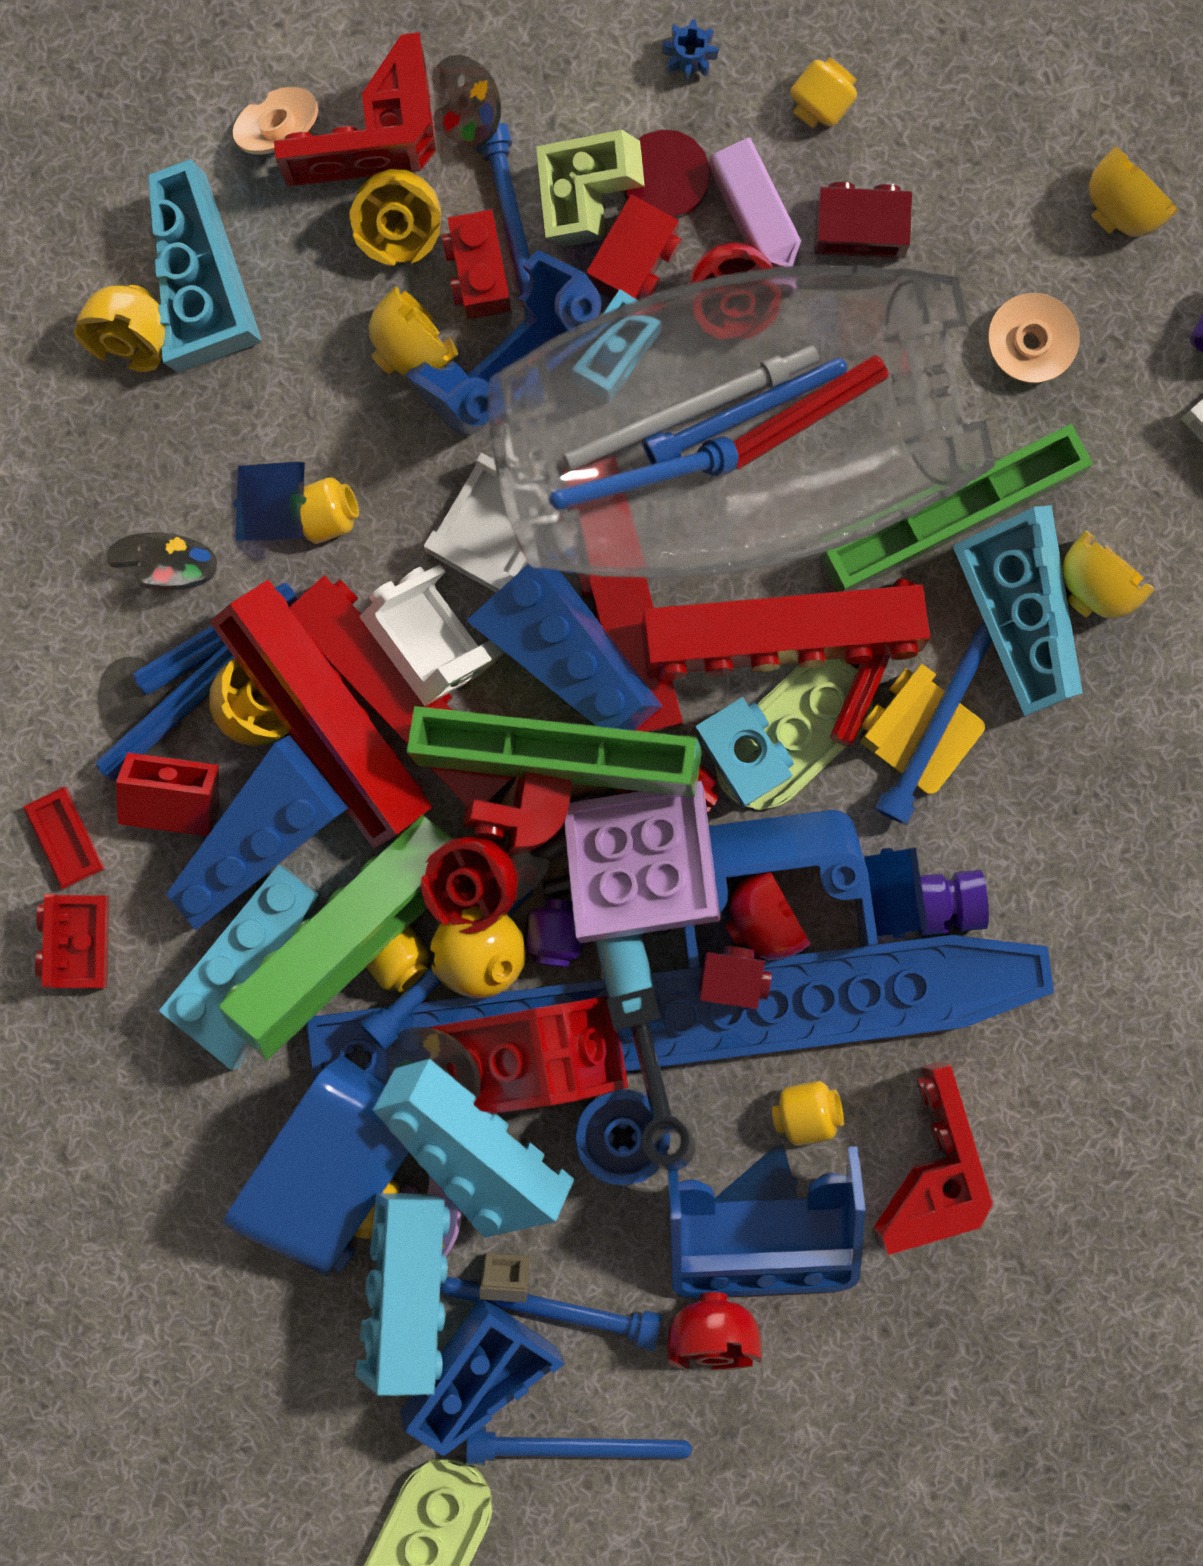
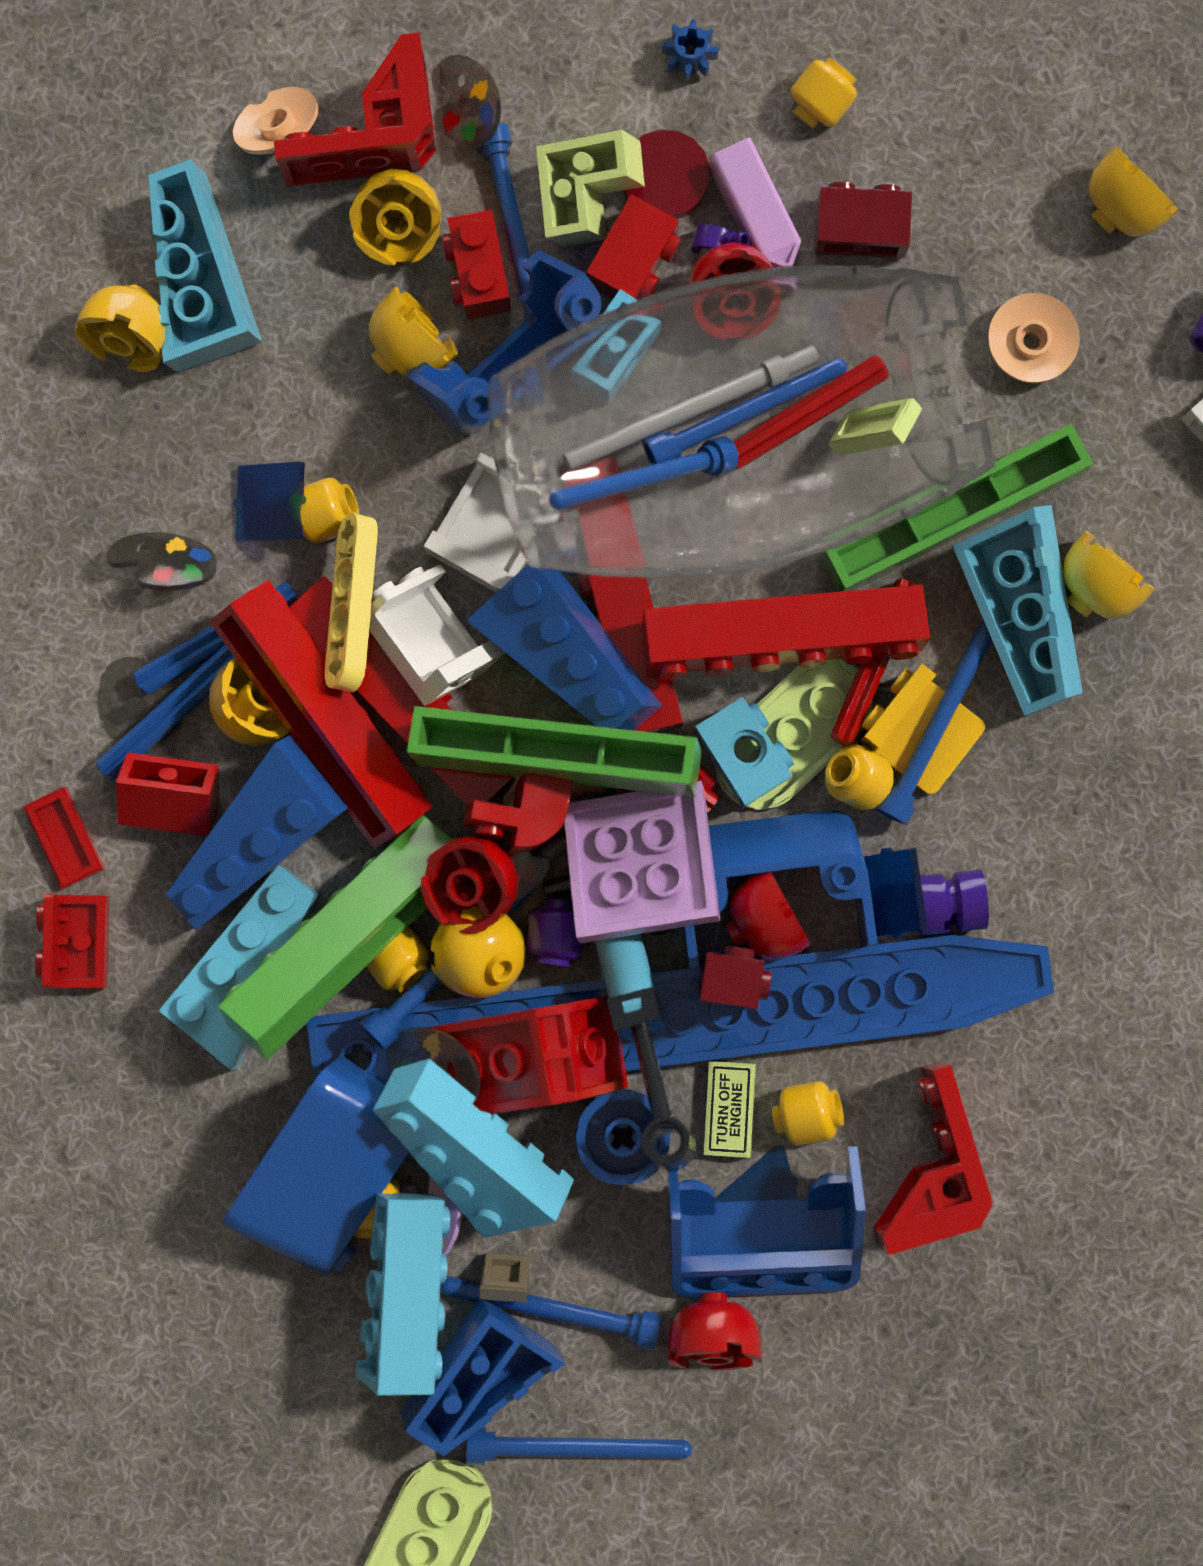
(351, 602): none -> light yellow beam
(710, 236): none -> dark purple piece
(730, 1109): none -> yellowish green tile
(858, 777): none -> yellow head
(875, 426): none -> yellowish green tile

